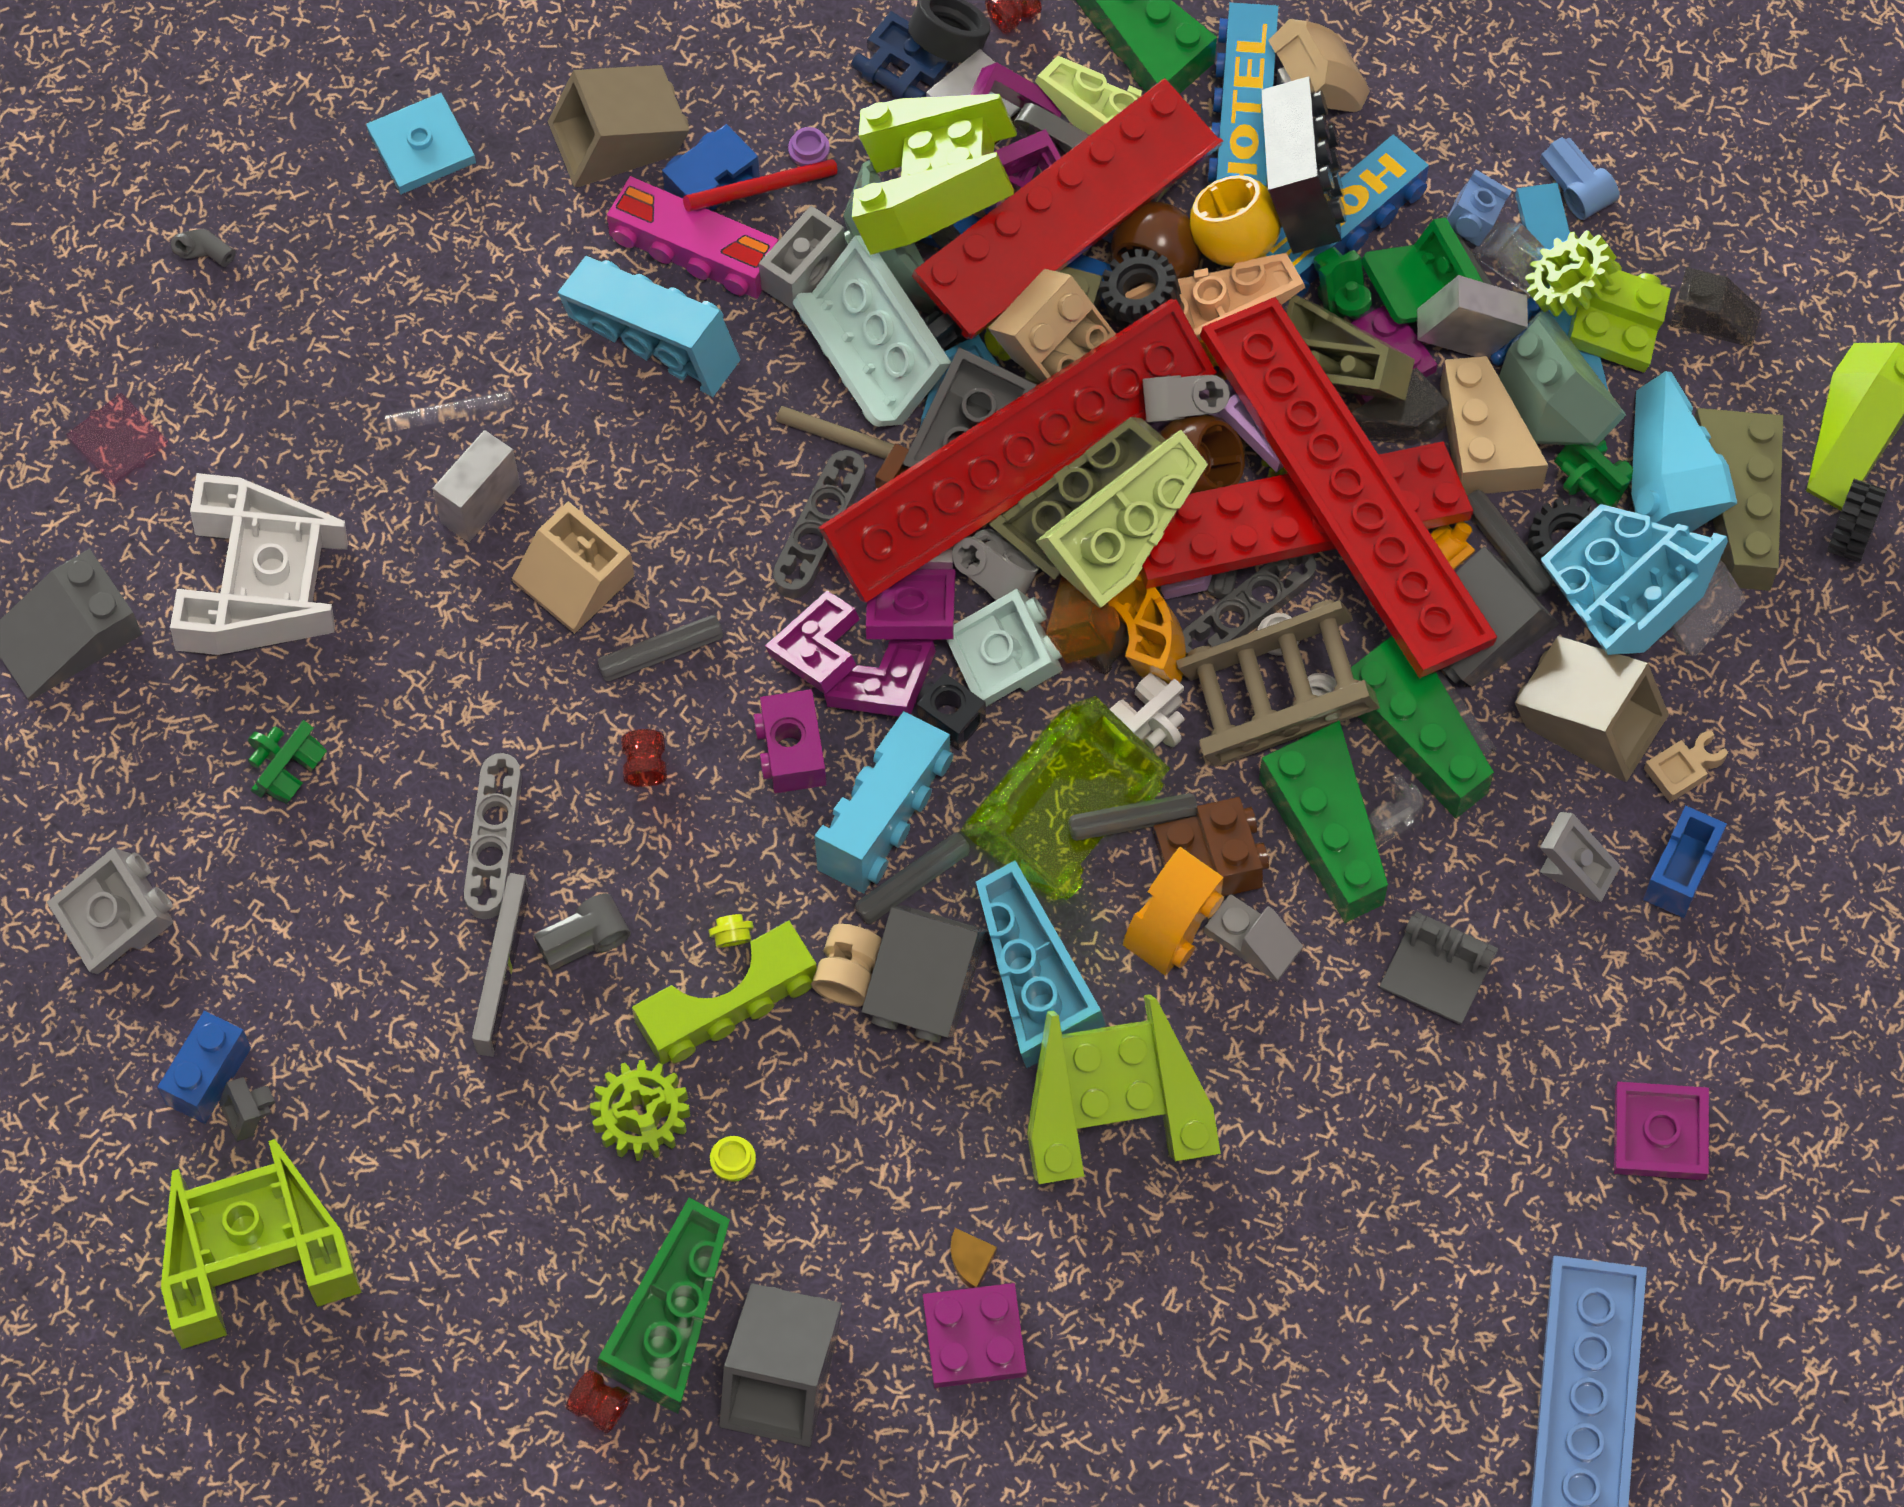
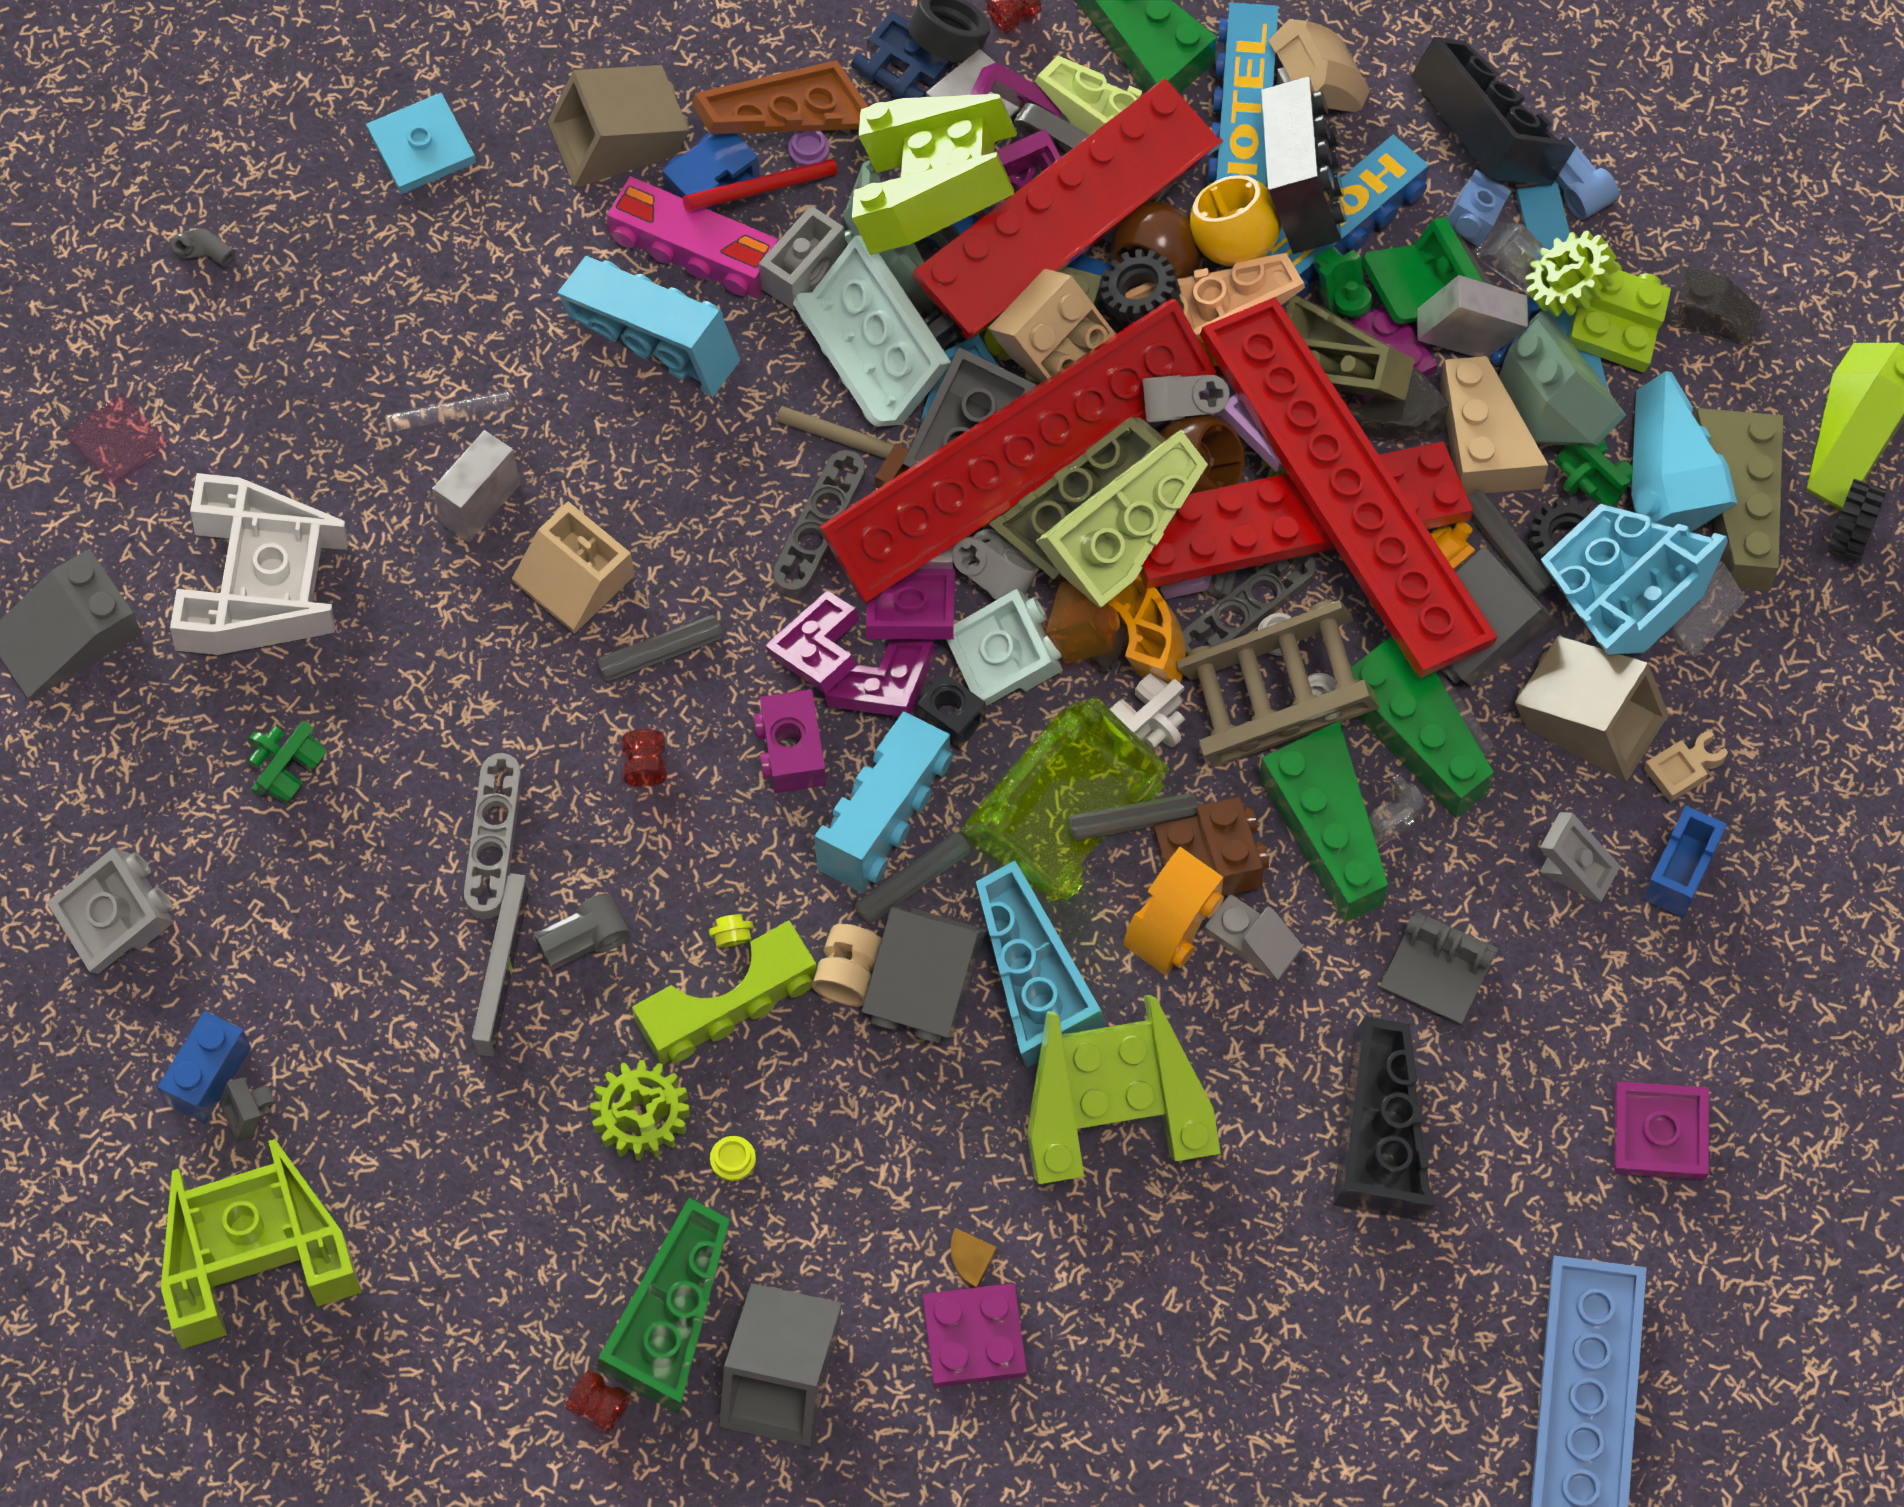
(784, 102): none -> dark orange wing
(1381, 1137): none -> black wedge
(1489, 115): none -> black wedge

